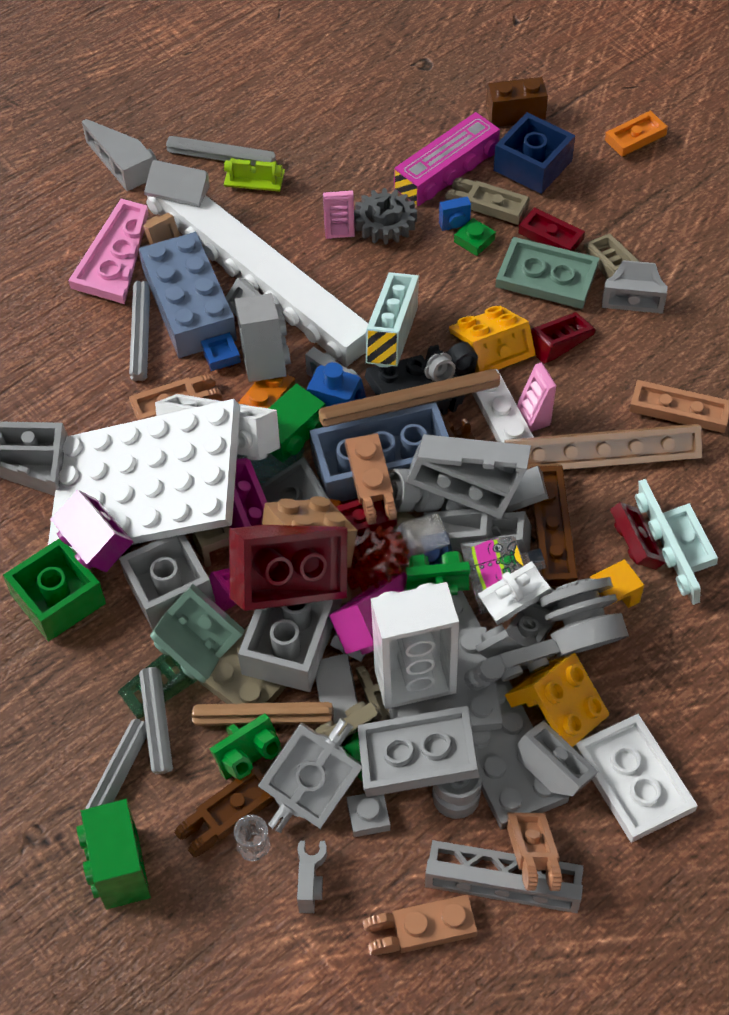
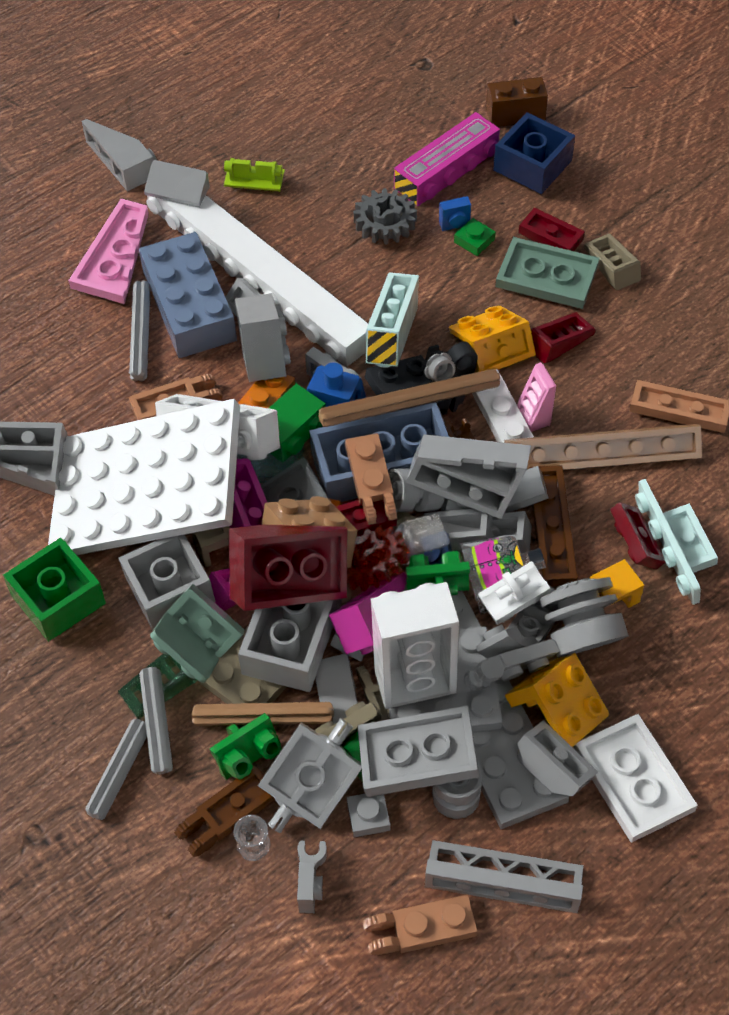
(90, 531): brick -> none
(113, 854): green brick -> none
(161, 228): medium nougat tile -> none
(217, 151): light grey axle -> none
(220, 351): blue plate -> none
(339, 214): bright pink slope -> none
(490, 199): dark tan hinge -> none
(534, 849): nougat hinge -> none
(635, 288): light grey slope -> none
(636, 133): orange plate -> none

